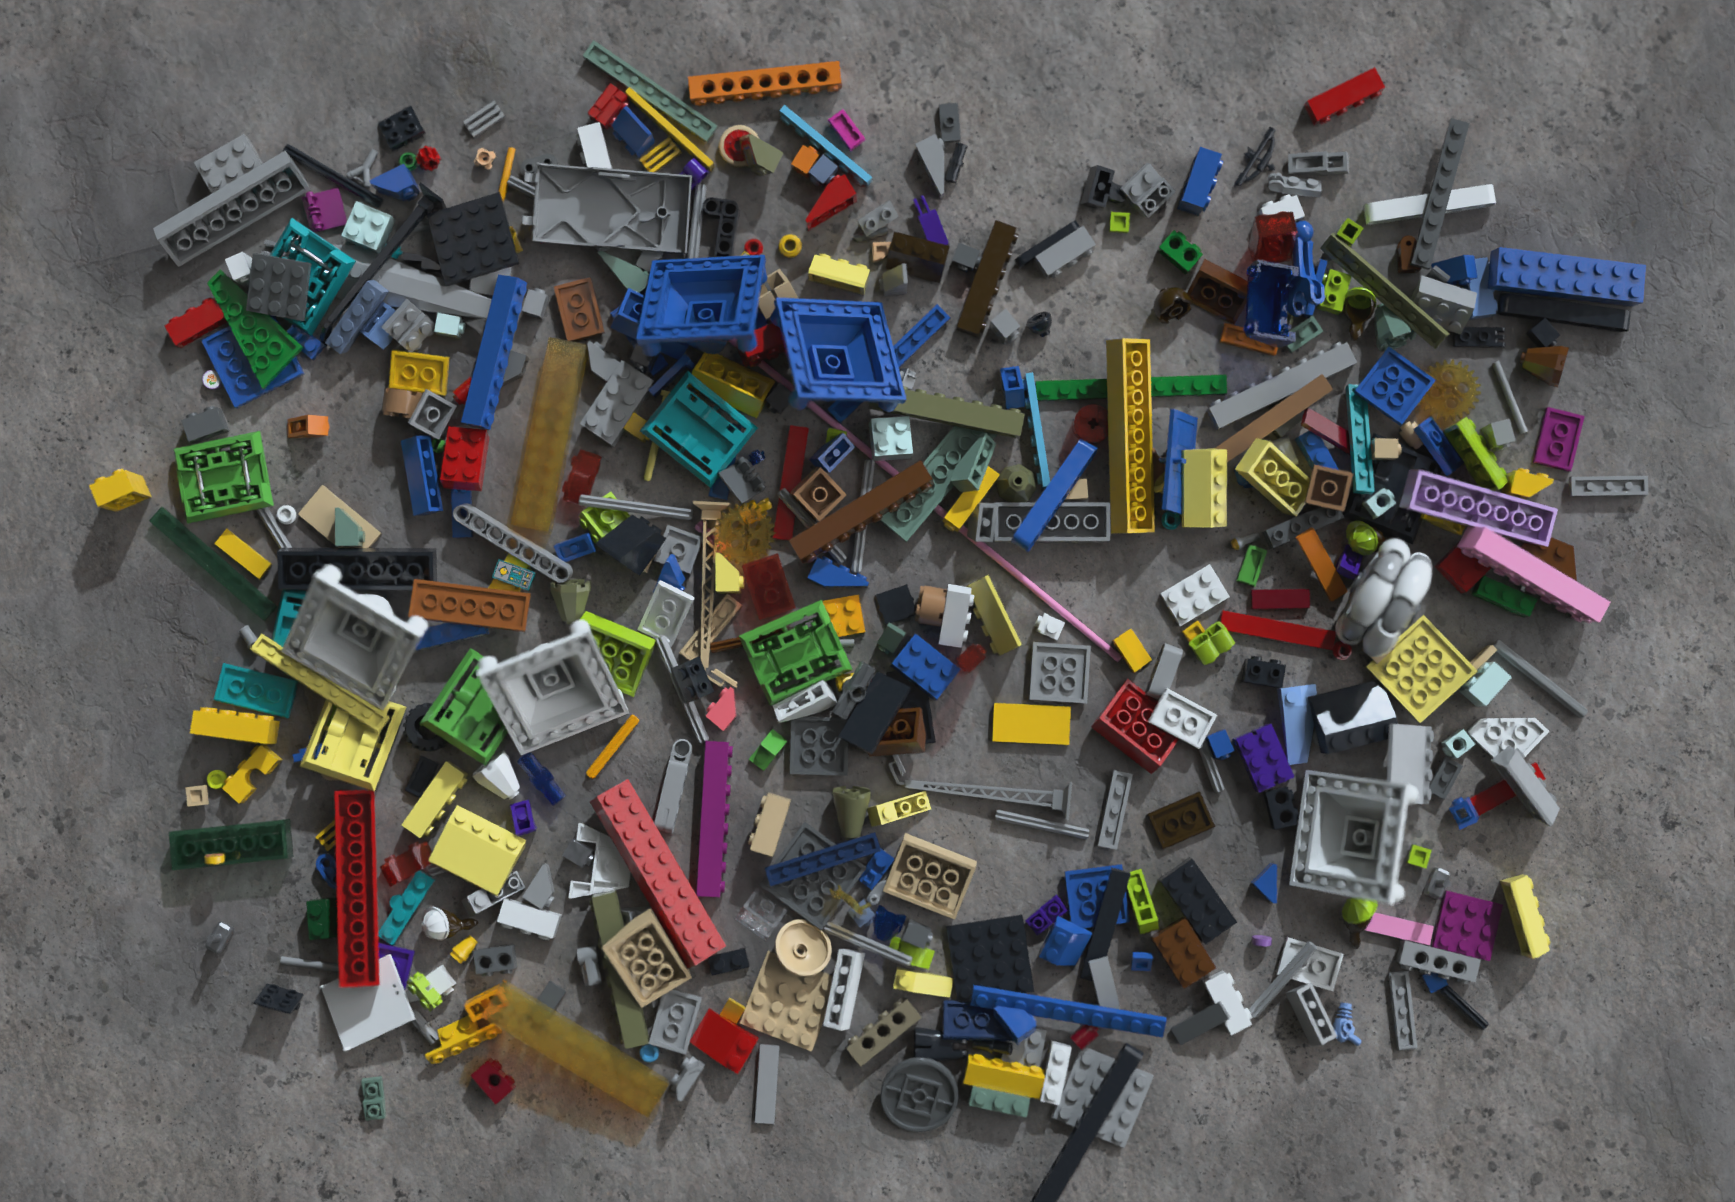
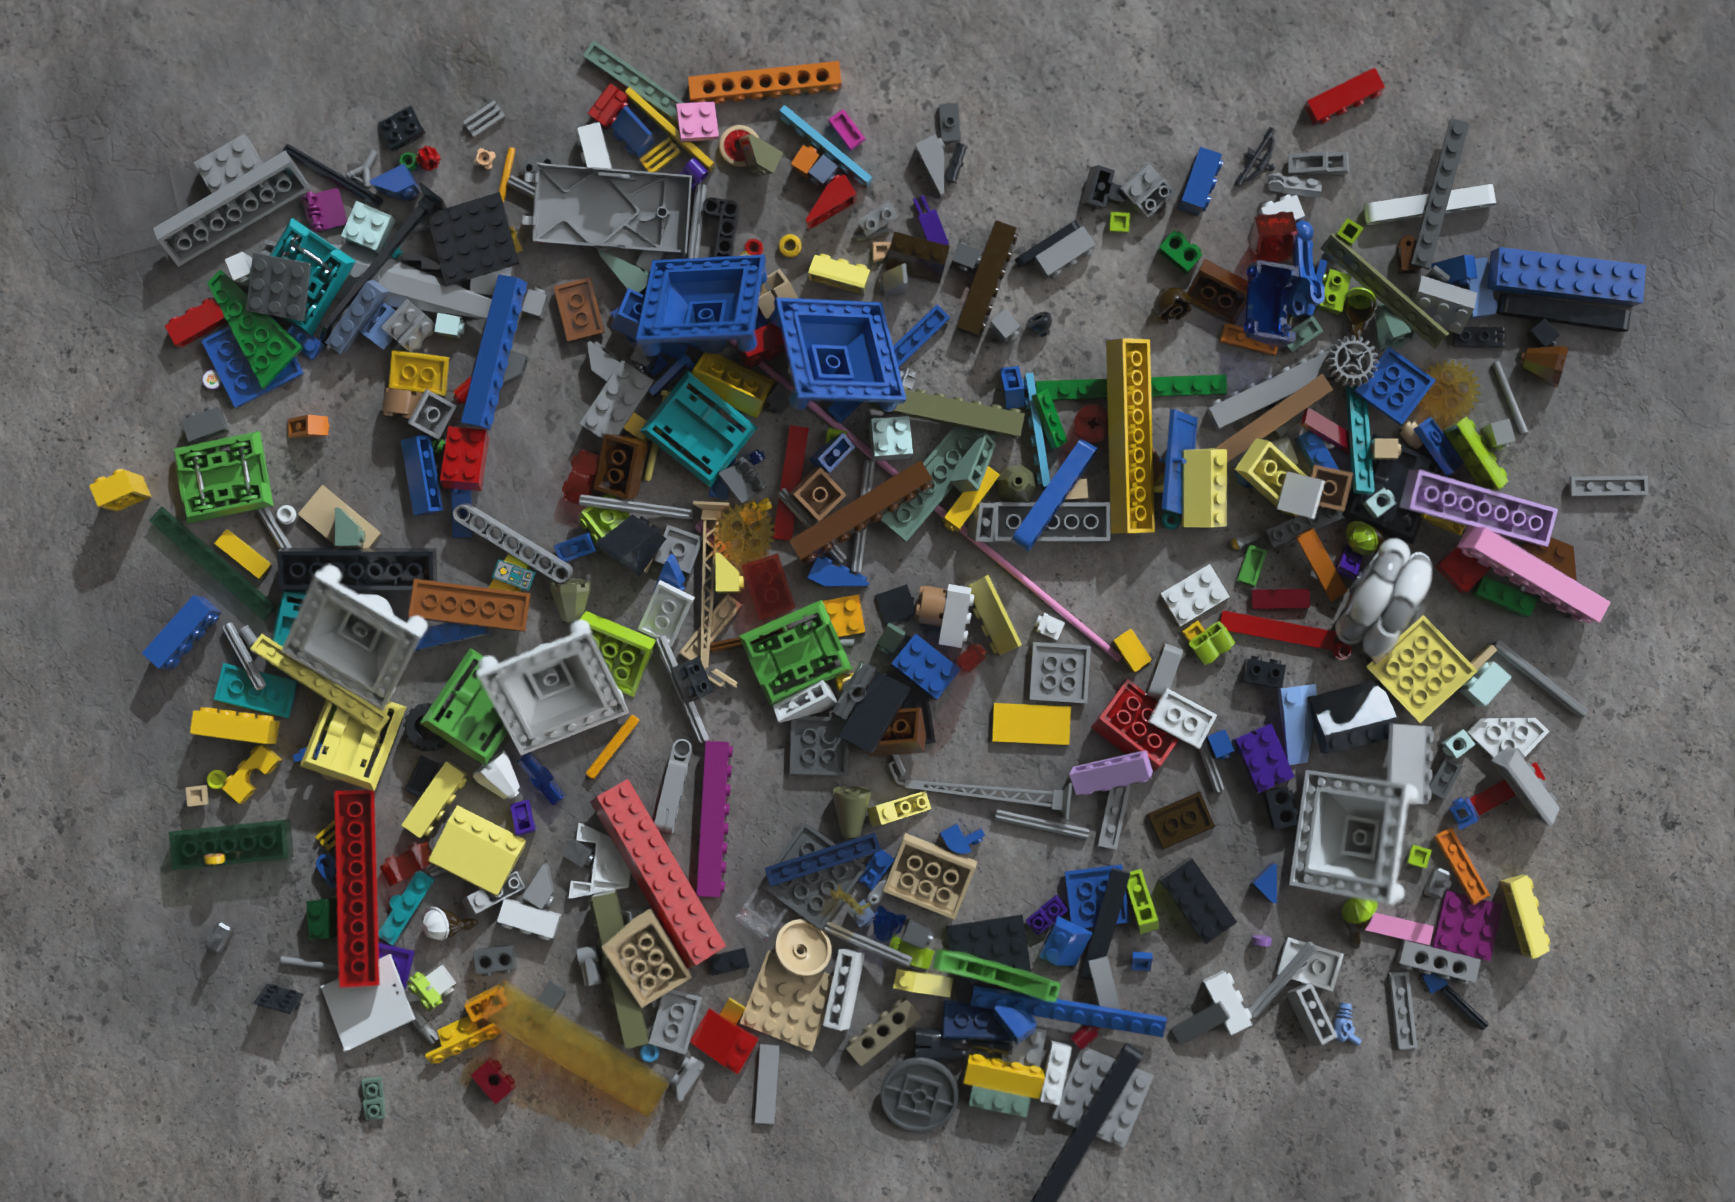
(181, 633): none -> blue brick
(244, 656): none -> light grey axle
(463, 949): yellow cone -> none
(550, 435): clear yellow brick -> none
(621, 465): none -> reddish brown slope
(697, 121): none -> bright pink plate
(724, 710): coral slope -> none
(768, 750): bright green slope -> none
(769, 824): tan brick -> none
(957, 842): none -> blue brick
(996, 973): none -> bright green arch
(1049, 418): none -> green plate
(1111, 773): none -> lavender brick
(1183, 952): reddish brown brick -> none
(1300, 495): none -> white tile
(1355, 368): none -> light grey gear
(1461, 865): none -> orange tile
(1523, 484): yellow slope -> none
(1558, 439): magenta tile -> none

